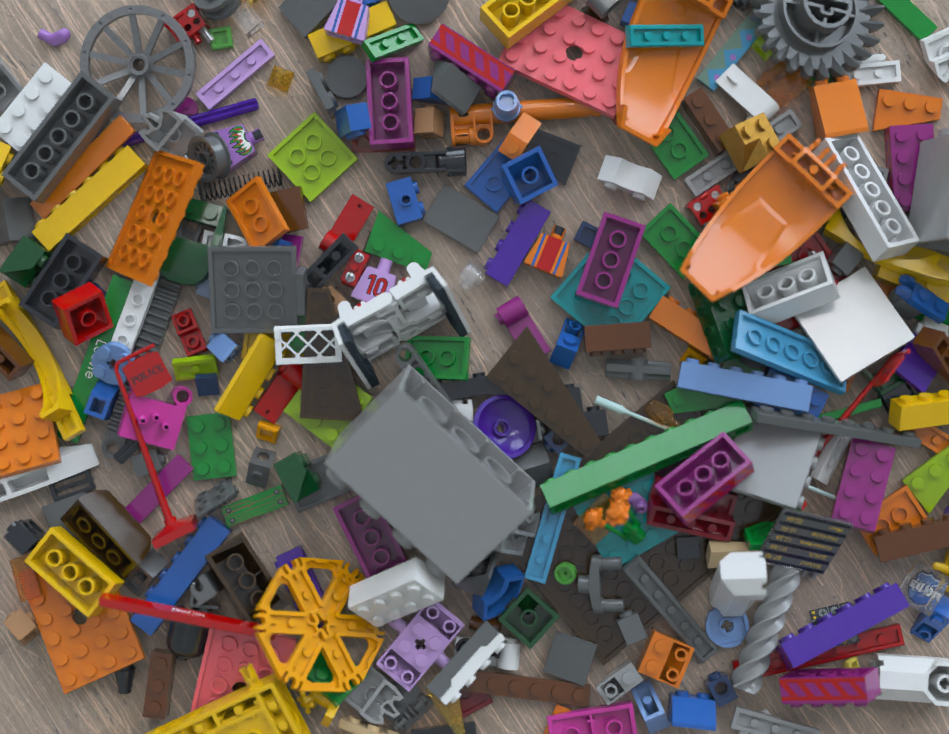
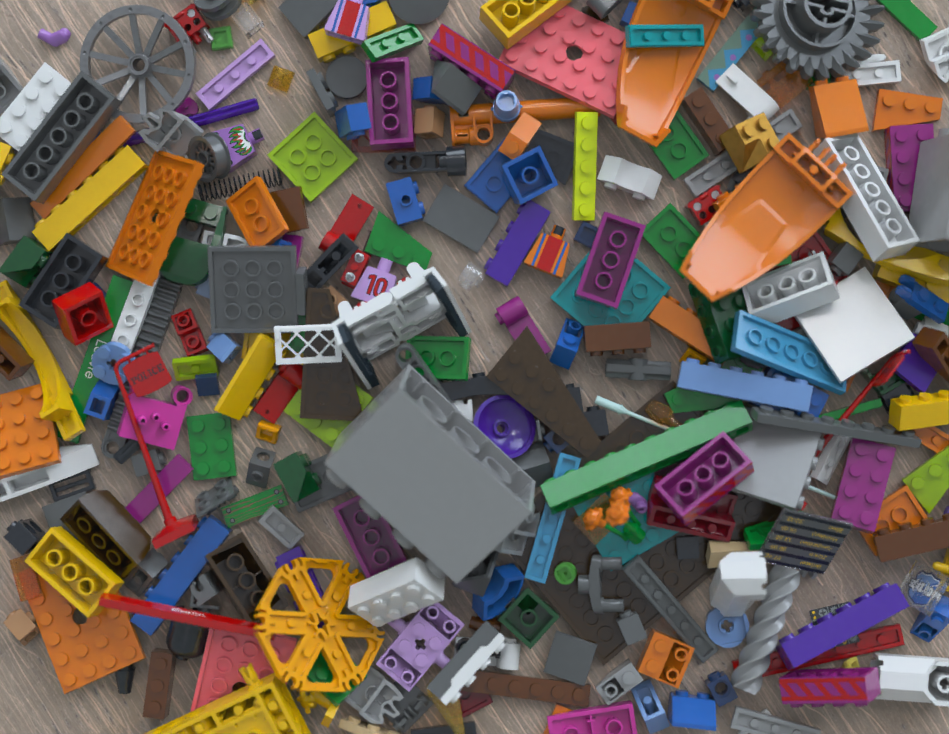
(281, 527): none -> light grey plate
(584, 165): none -> neon yellow plate

